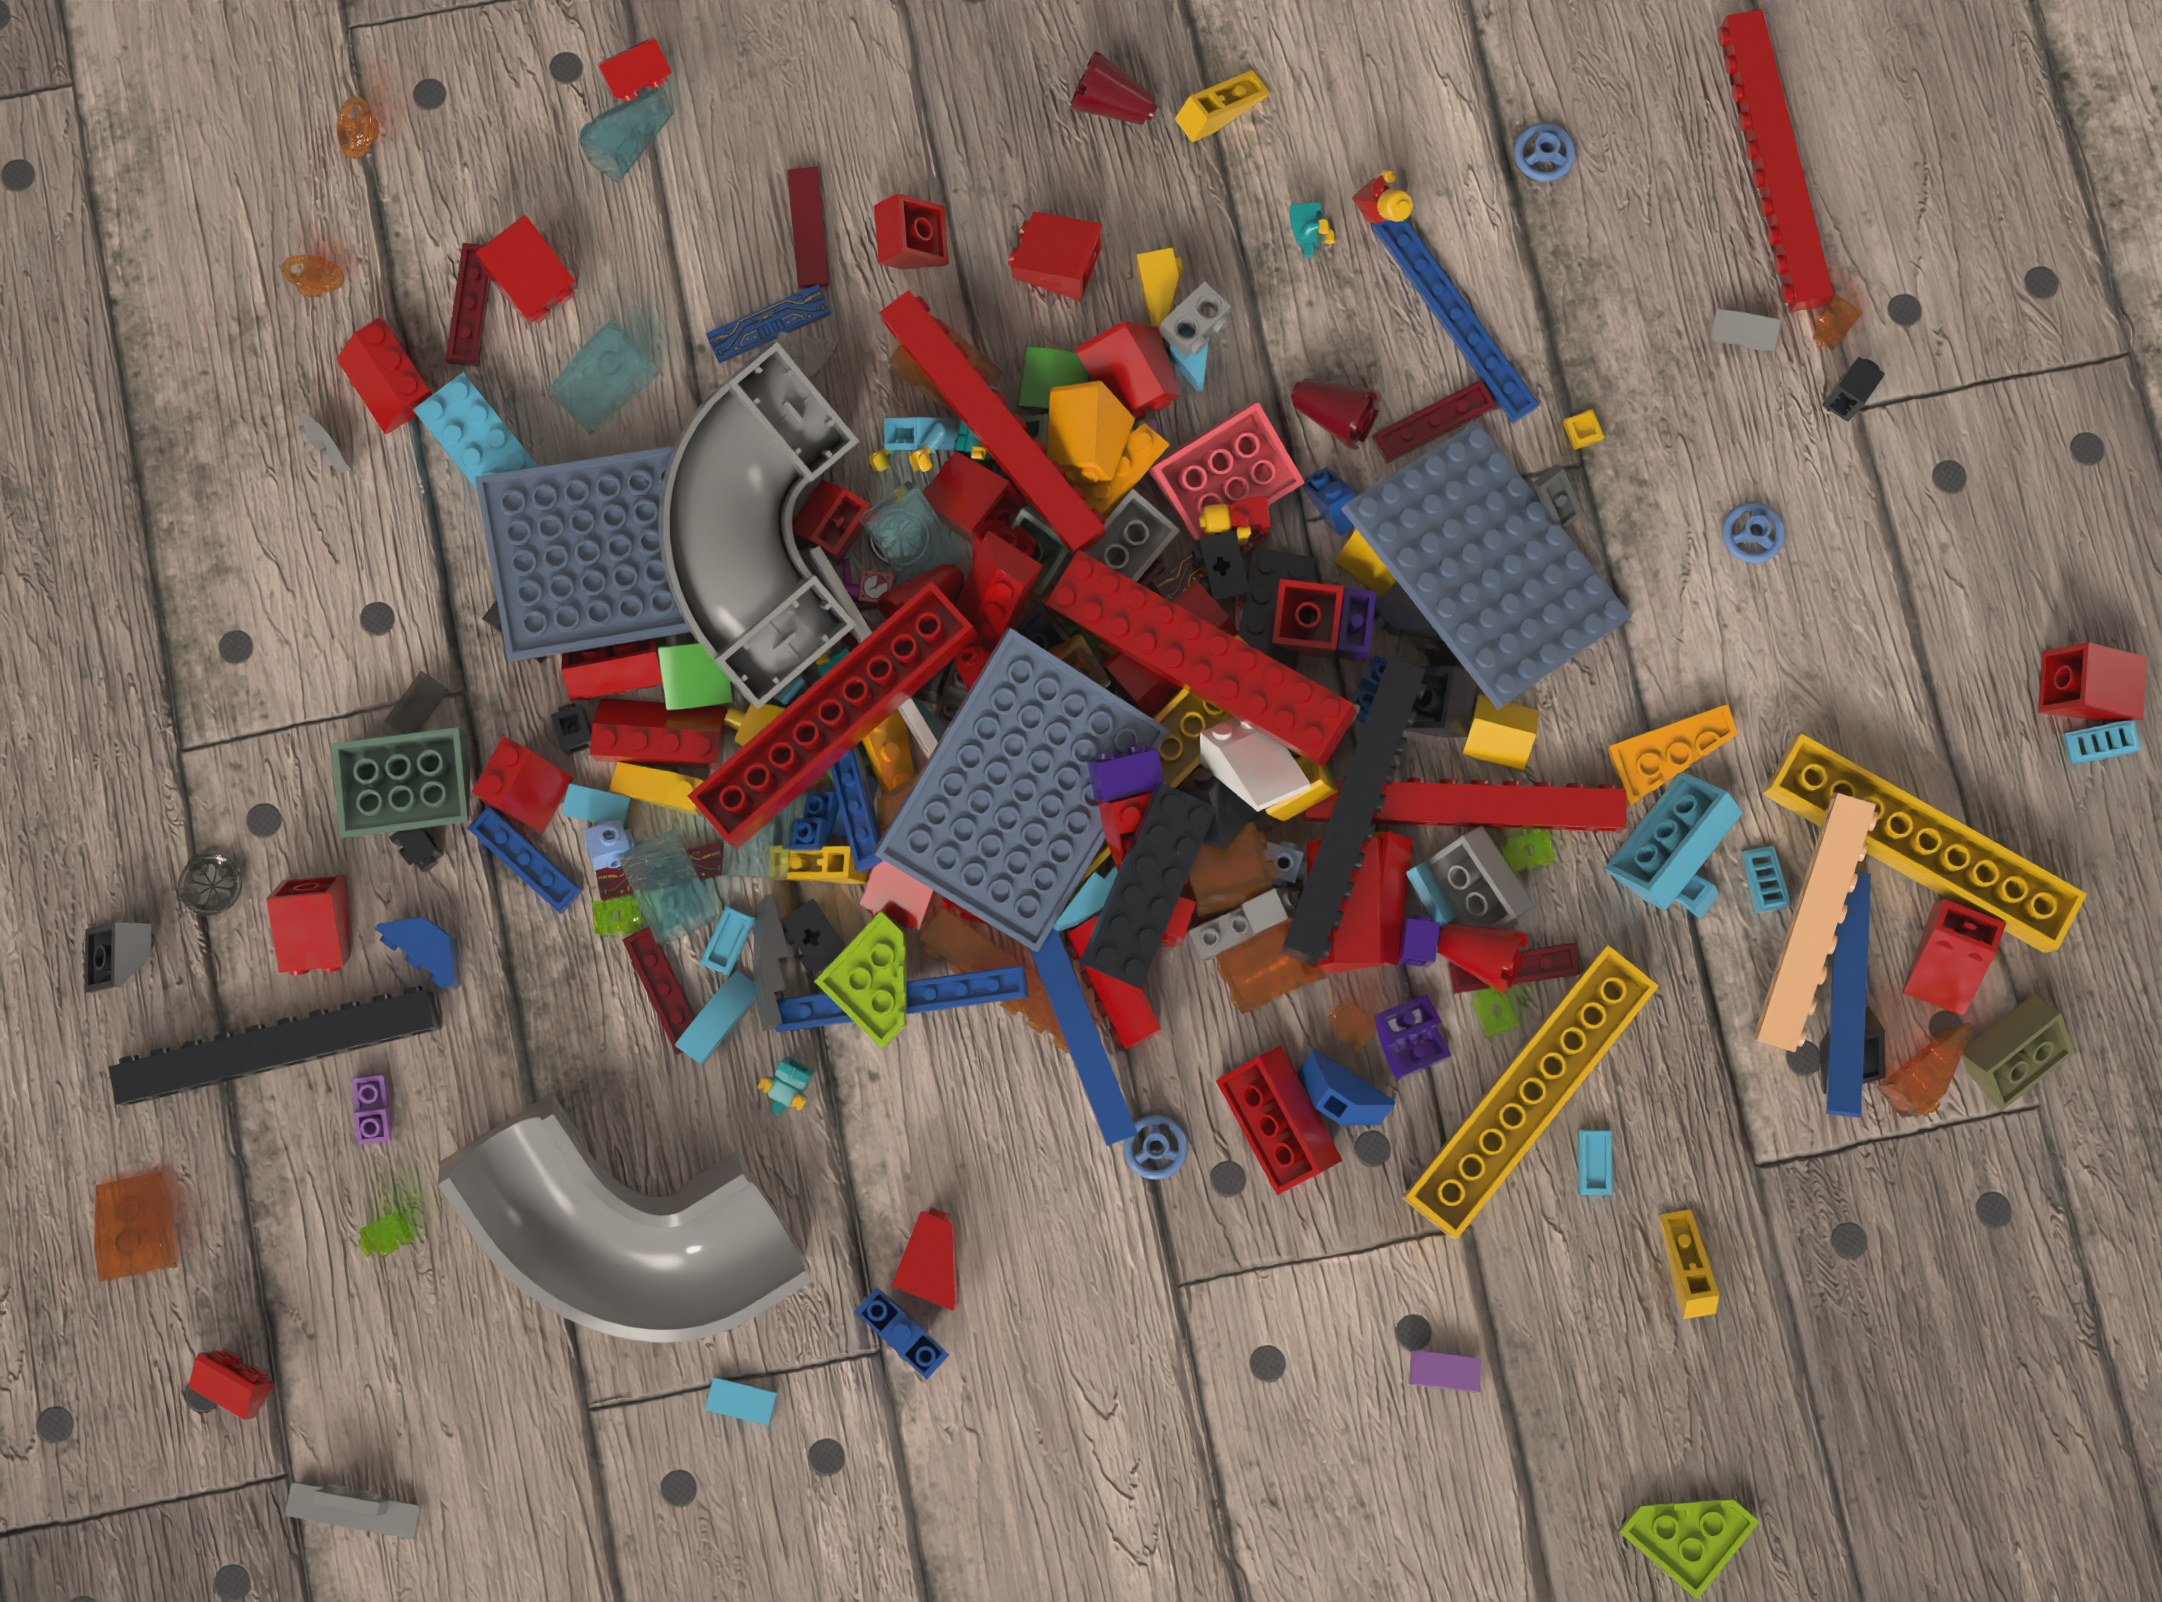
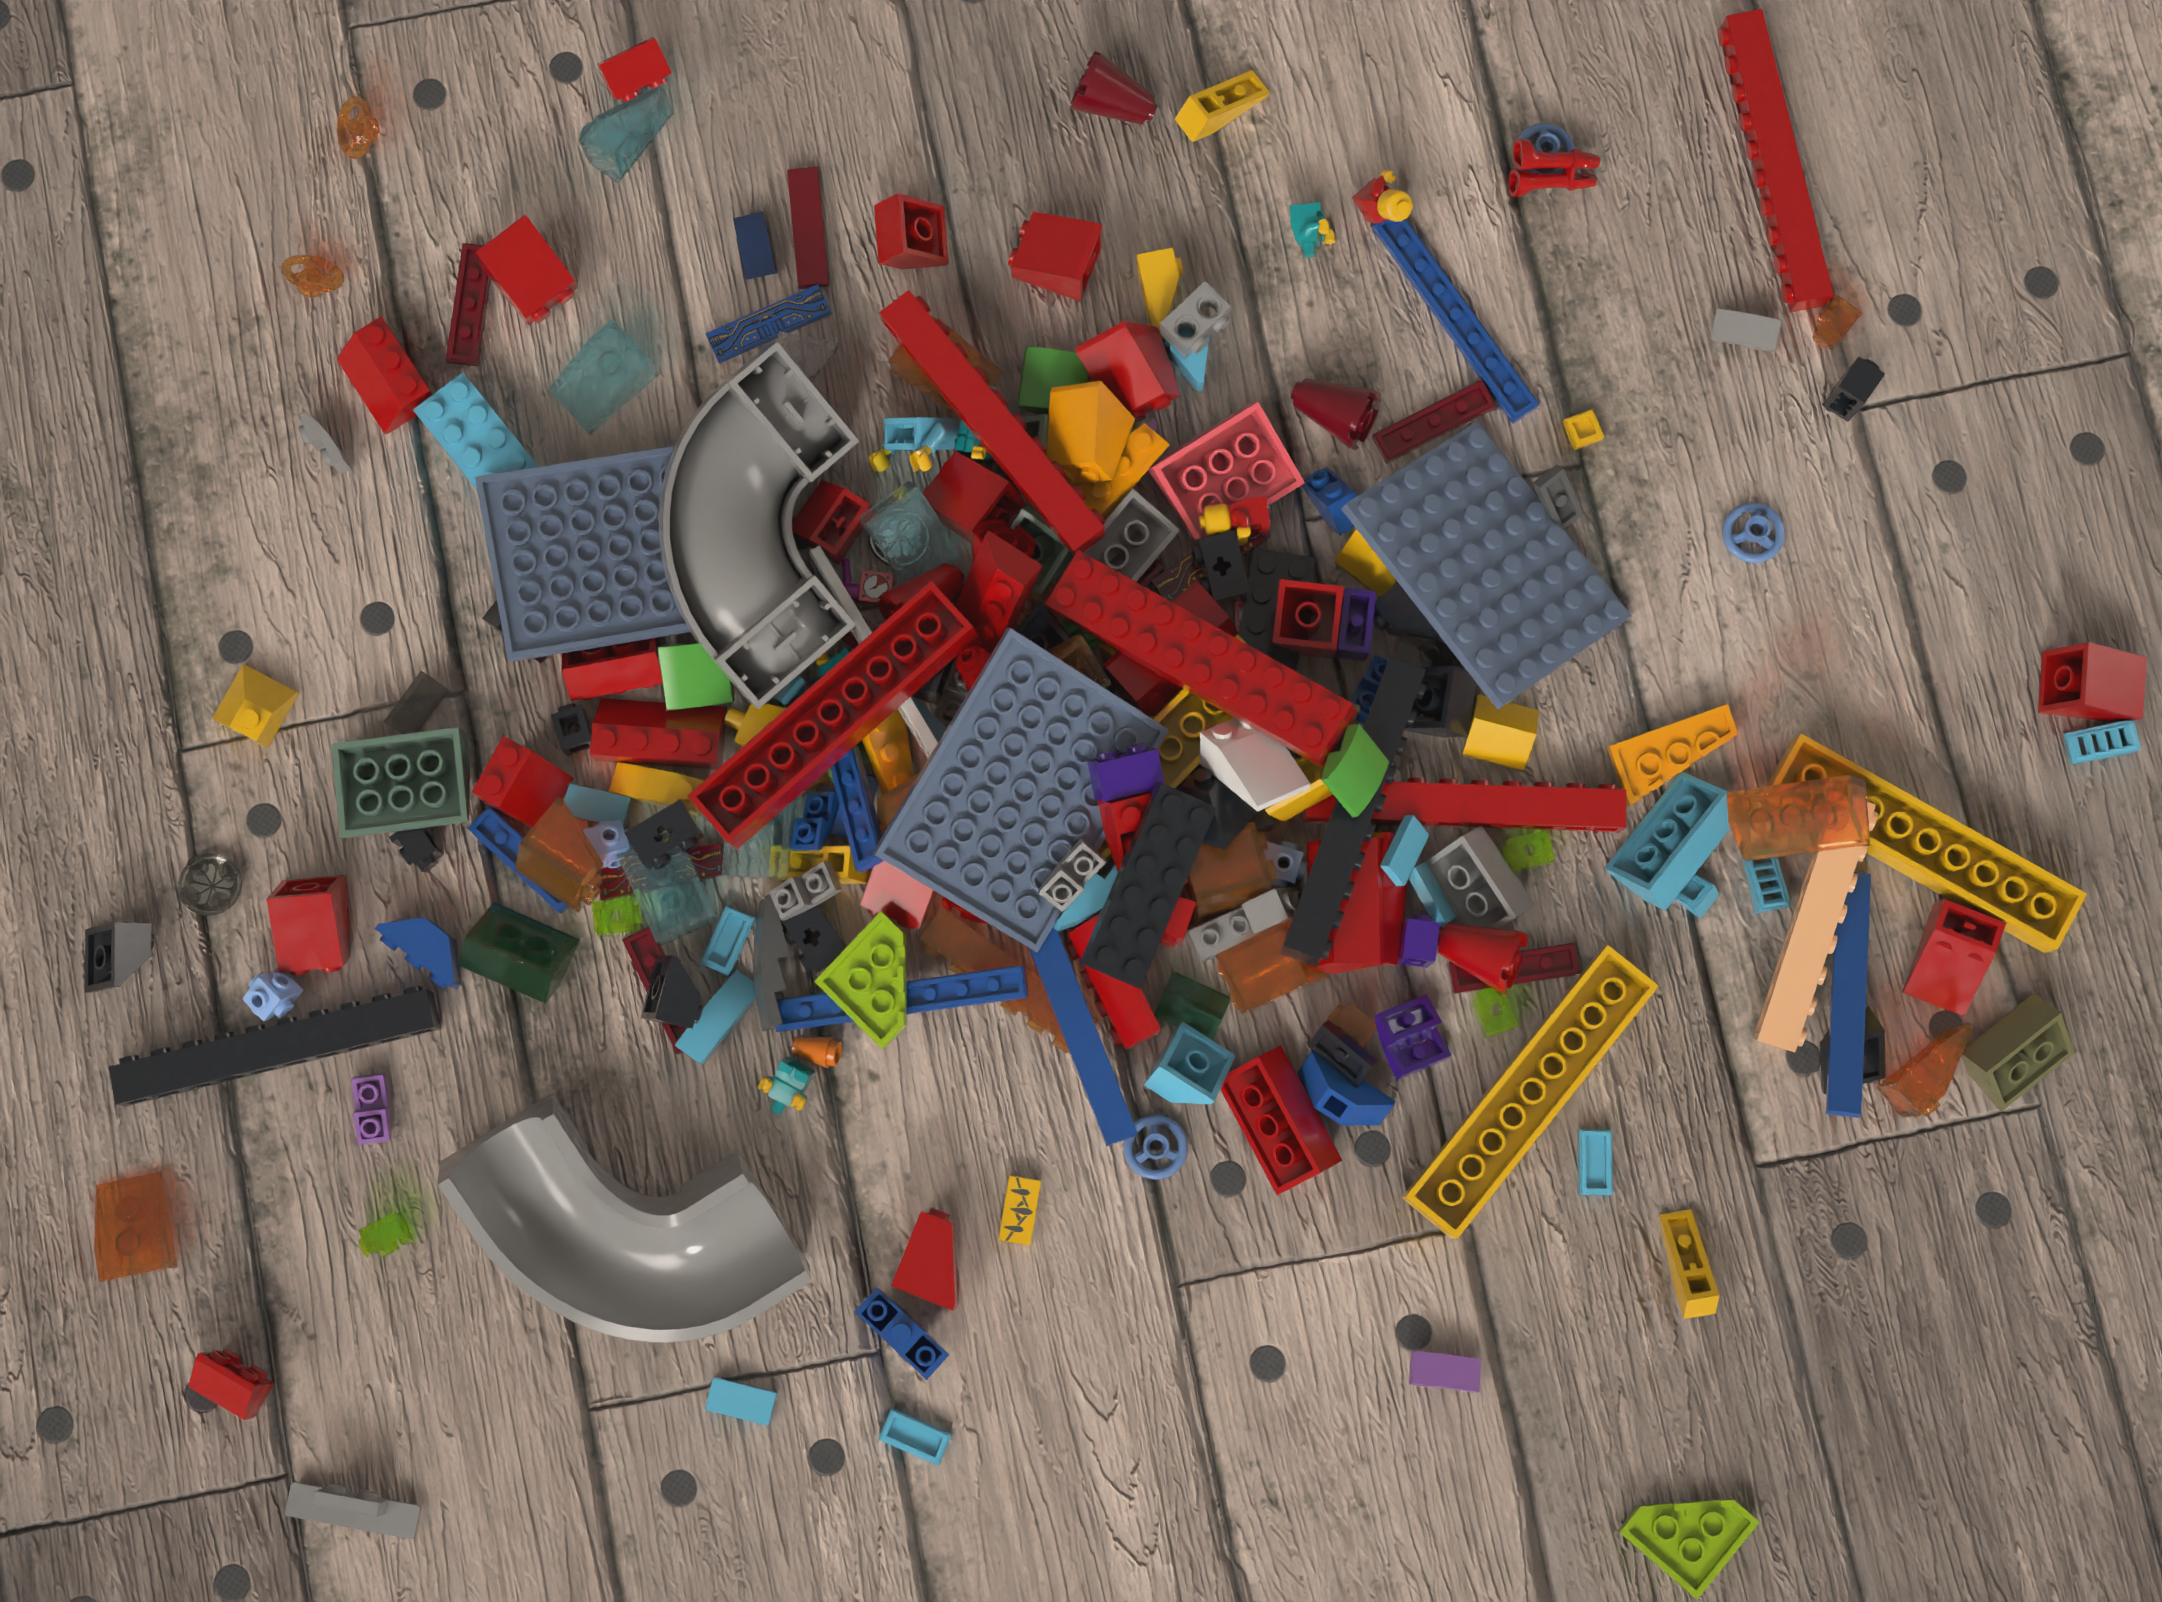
(255, 705): none -> yellow slope
(272, 994): none -> light blue brick
(518, 952): none -> clear green slope
(561, 858): none -> clear orange slope
(647, 835): none -> black brick
(671, 995): none -> black slope
(754, 245): none -> dark blue slope
(806, 891): none -> light grey slope
(819, 1050): none -> orange cone
(915, 1436): none -> medium azure tile
(1019, 1210): none -> yellow tile
(1071, 875): none -> light grey slope
(1190, 1068): none -> medium azure slope
(1193, 1004): none -> clear green panel
(1342, 1053): none -> black plate
(1355, 770): none -> bright green slope
(1404, 850): none -> medium azure tile
(1526, 158): none -> red piece
(1799, 817): none -> clear orange slope

